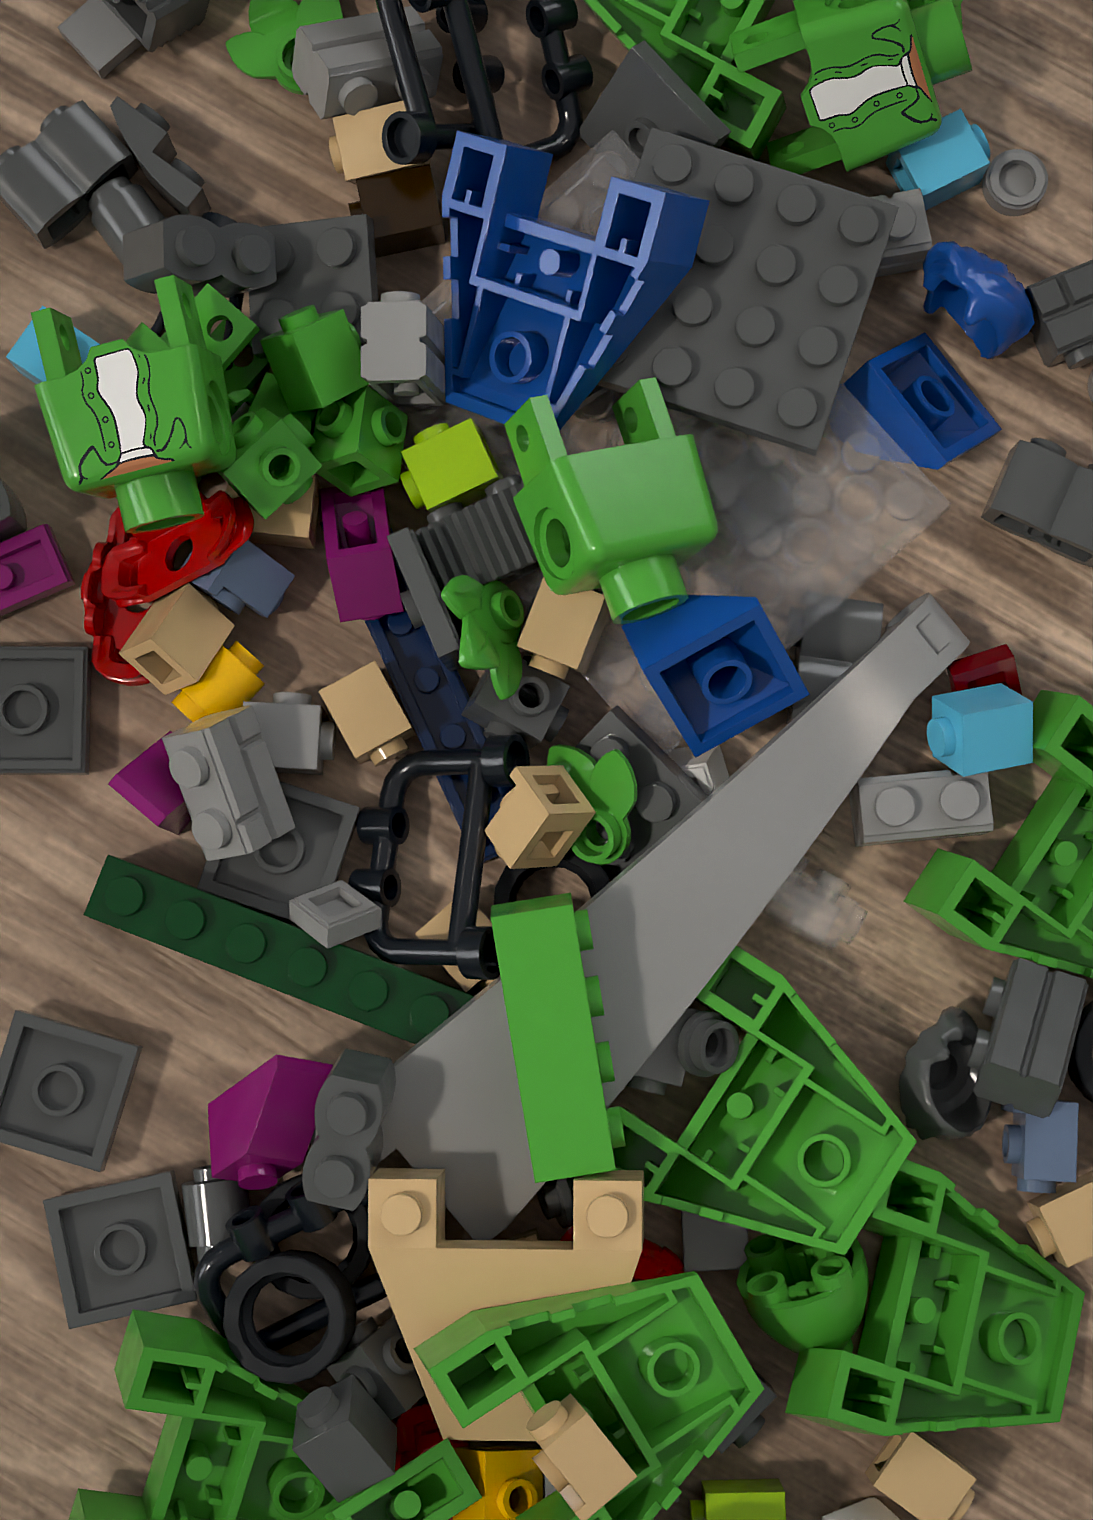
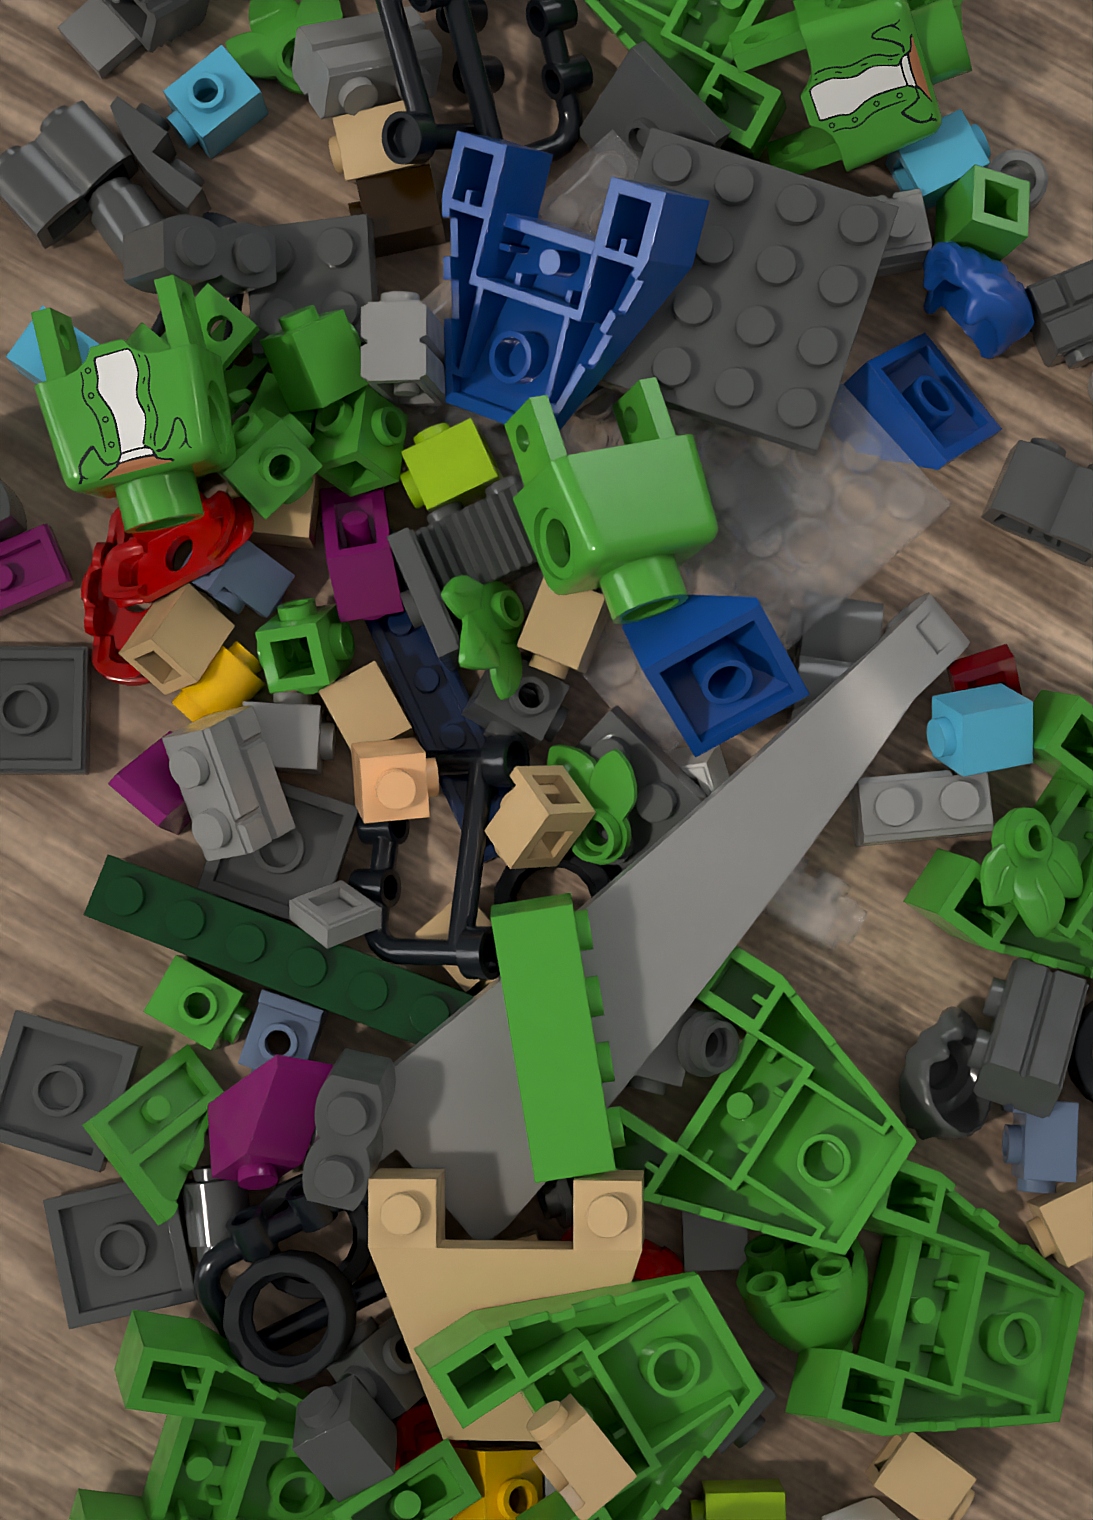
(158, 1130): none -> bright green wing
(200, 1004): none -> bright green brick
(214, 103): none -> medium azure brick
(295, 1017): none -> sand blue brick
(304, 647): none -> bright green brick
(393, 780): none -> light nougat brick
(984, 212): none -> bright green brick
(1030, 870): none -> bright green plate

